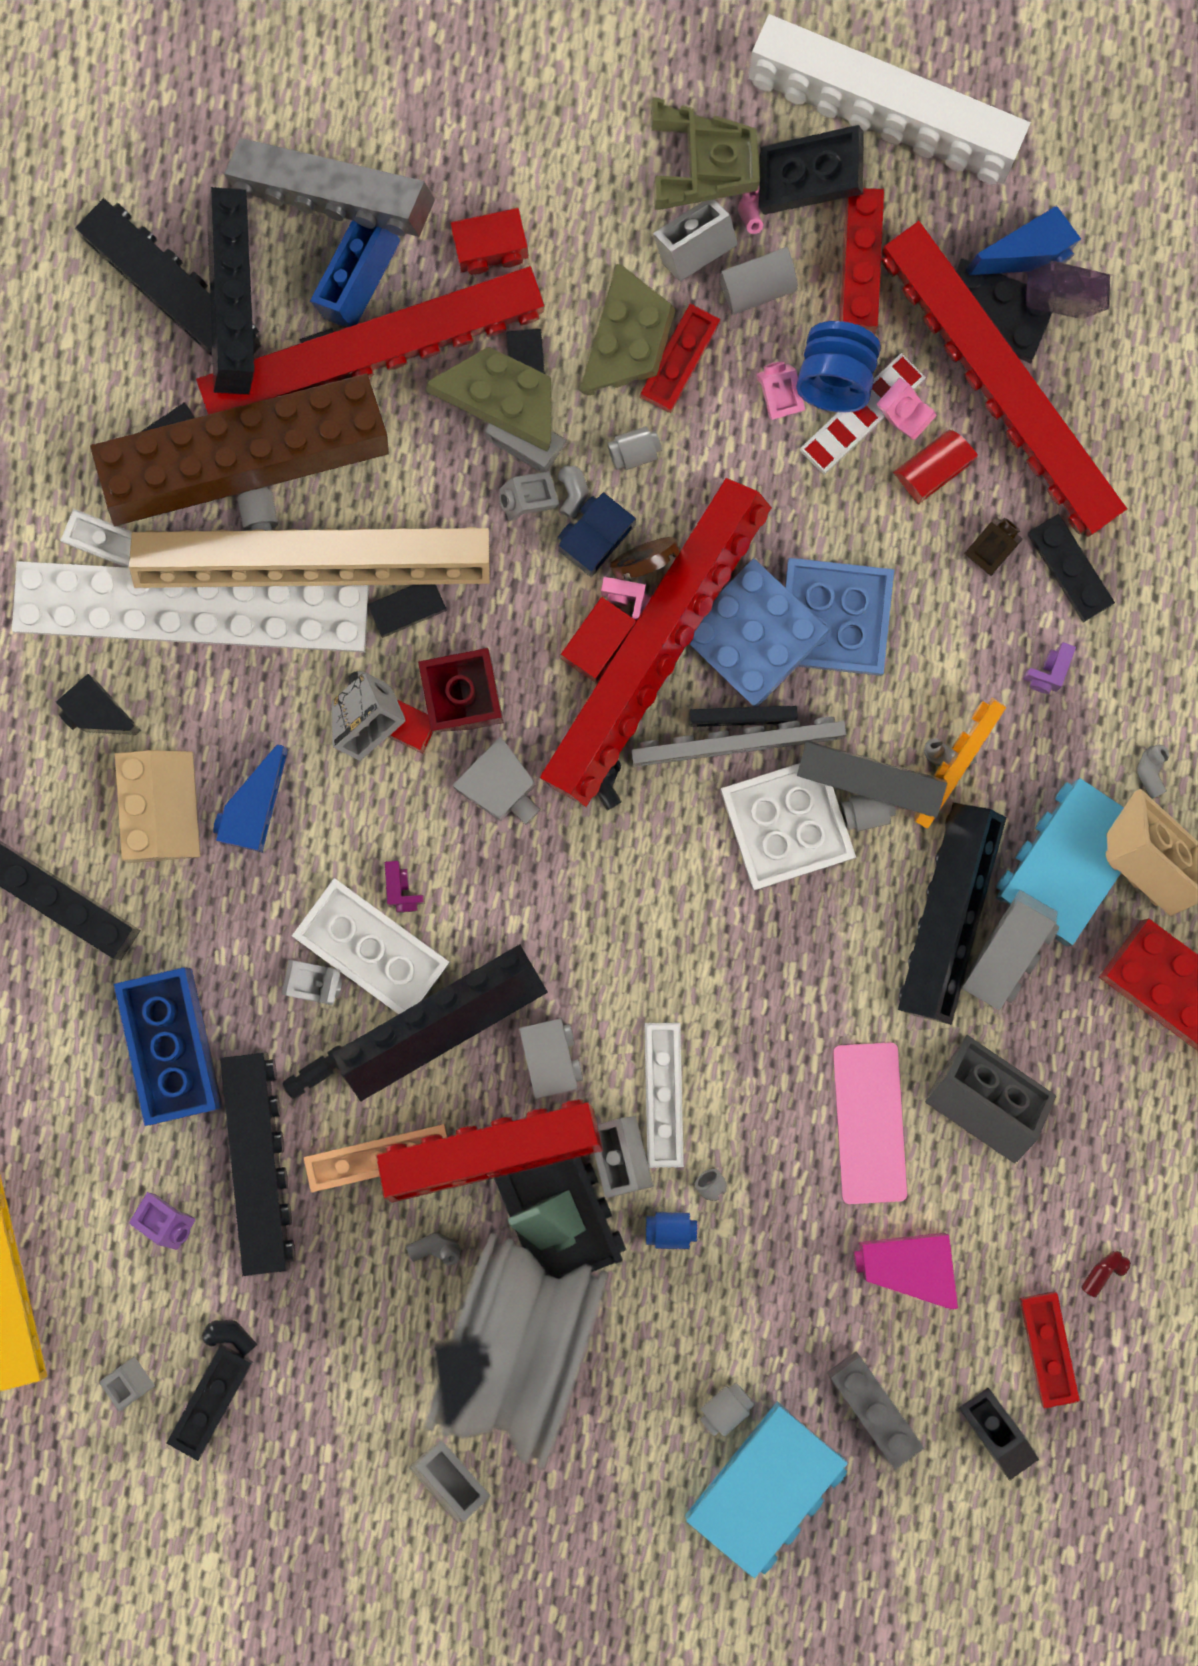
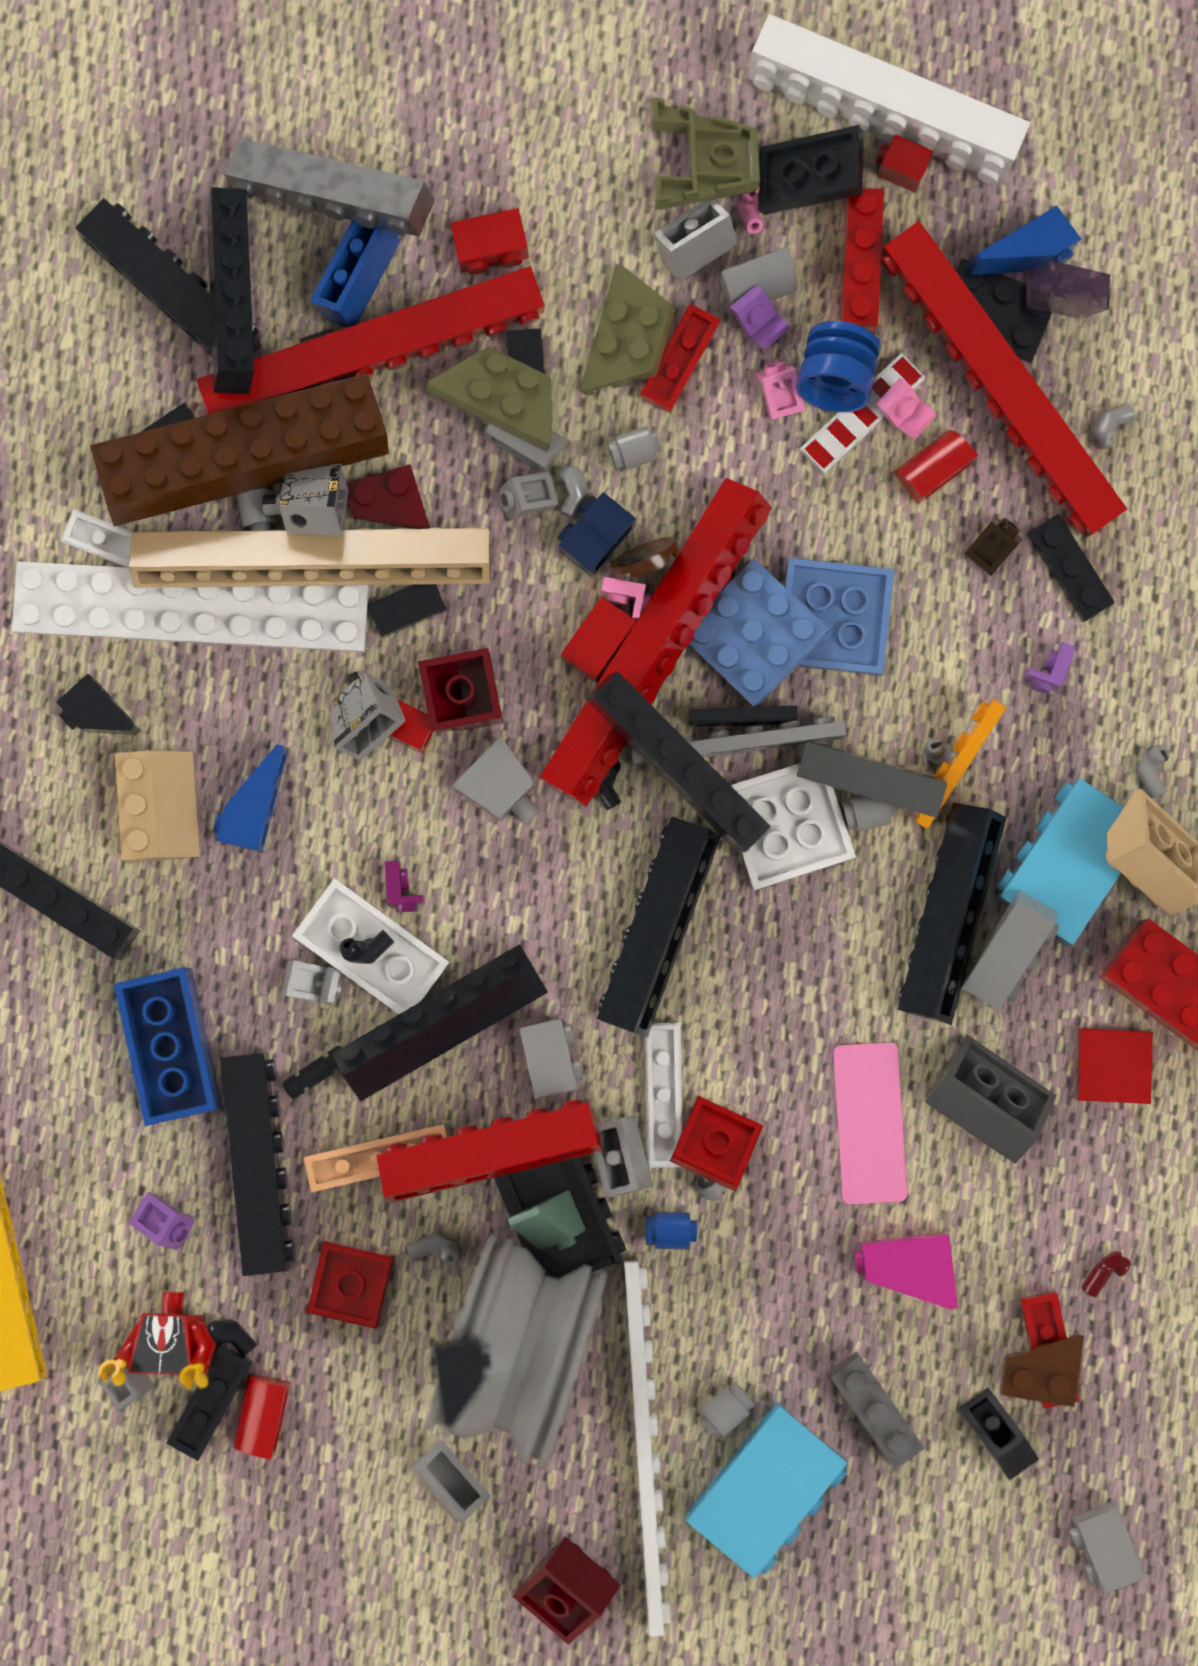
(165, 1346): none -> torso
(261, 1416): none -> red brick
(311, 501): none -> light grey torso
(350, 1284): none -> red tile
(365, 952): none -> black arm
(388, 499): none -> dark red wing
(567, 1590): none -> dark red slope
(648, 1461): none -> white plate
(658, 926): none -> black brick
(678, 762): none -> black brick
(716, 1143): none -> red tile
(759, 317): none -> medium lavender bracket
(903, 162): none -> red brick
(1045, 1372): none -> reddish brown wing
(1107, 423): none -> light grey arm
(1107, 1548): none -> light grey brick
(1114, 1066): none -> red tile

